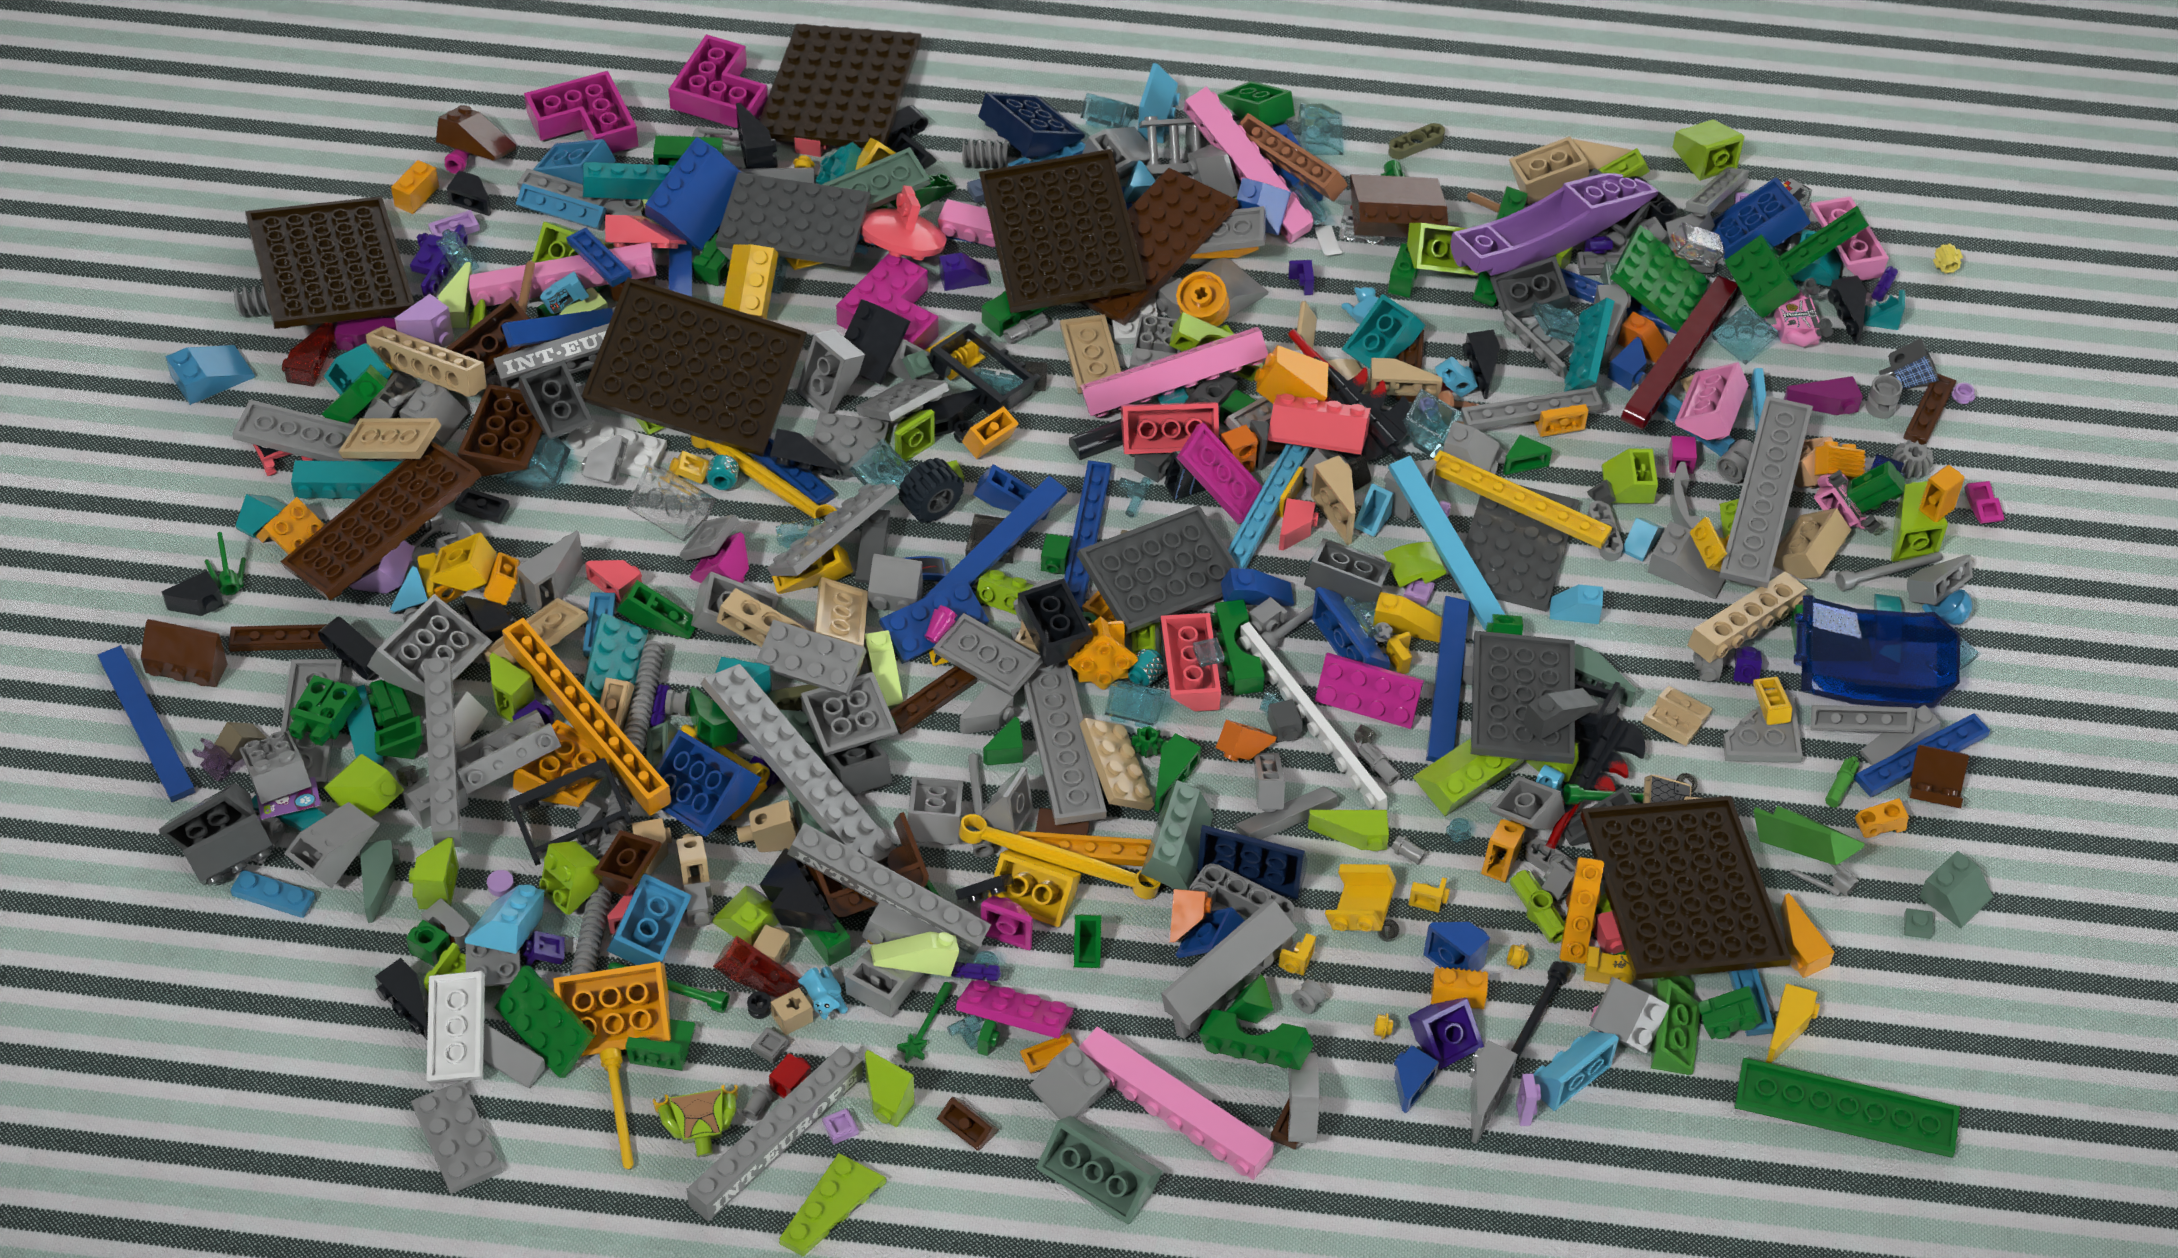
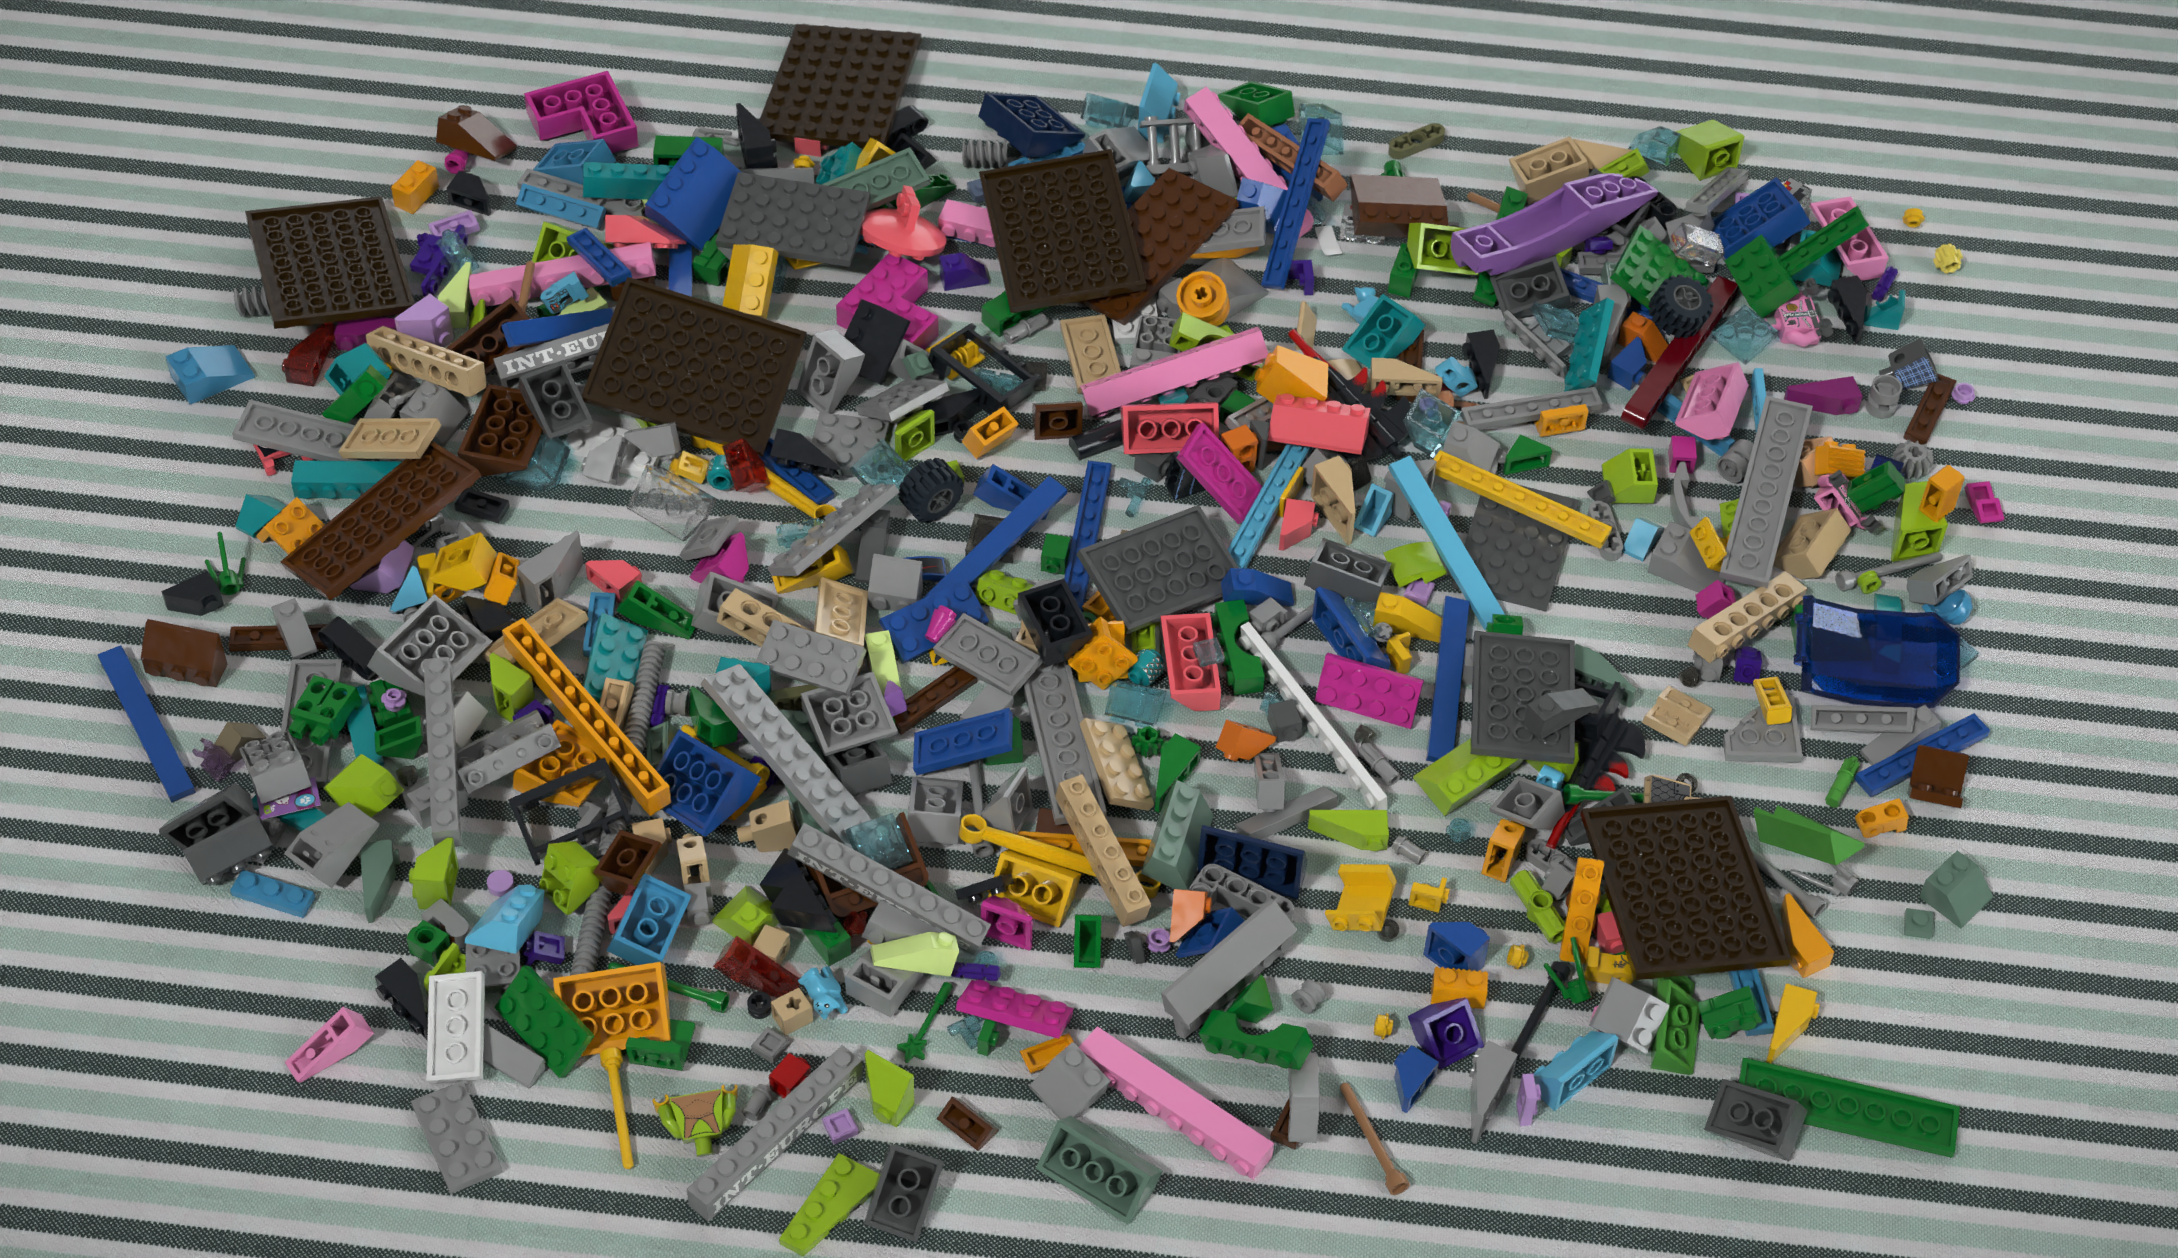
(294, 628): none -> light grey slope
(330, 1044): none -> bright pink slope
(394, 699): none -> lavender plate
(656, 440): none -> light grey slope
(712, 85): dark pink brick -> none
(745, 466): none -> clear red slope
(855, 923): none -> clear red plate
(880, 841): none -> clear light blue plate
(894, 698): none -> medium lavender slope
(903, 1192): none -> dark grey slope
(963, 741): none -> blue plate
(1057, 419): none -> reddish brown slope
(1102, 850): none -> tan brick
(1135, 946): none -> dark grey tile
(1155, 935): none -> lavender plate
(1295, 203): none -> blue tile
(1299, 959): yellow bracket -> none
(1395, 1180): none -> medium nougat piece
(1577, 988): none -> green plant
(1578, 604): medium azure slope -> none
(1657, 144): none -> clear light blue slope
(1680, 306): none -> black wheel
(1689, 677): none -> clear smoke hinge
(1714, 599): none -> dark pink brick
(1756, 1119): none -> dark grey slope
(1813, 904): none -> light grey piece
(1869, 582): none -> lime bush
(1913, 217): none -> yellow plate

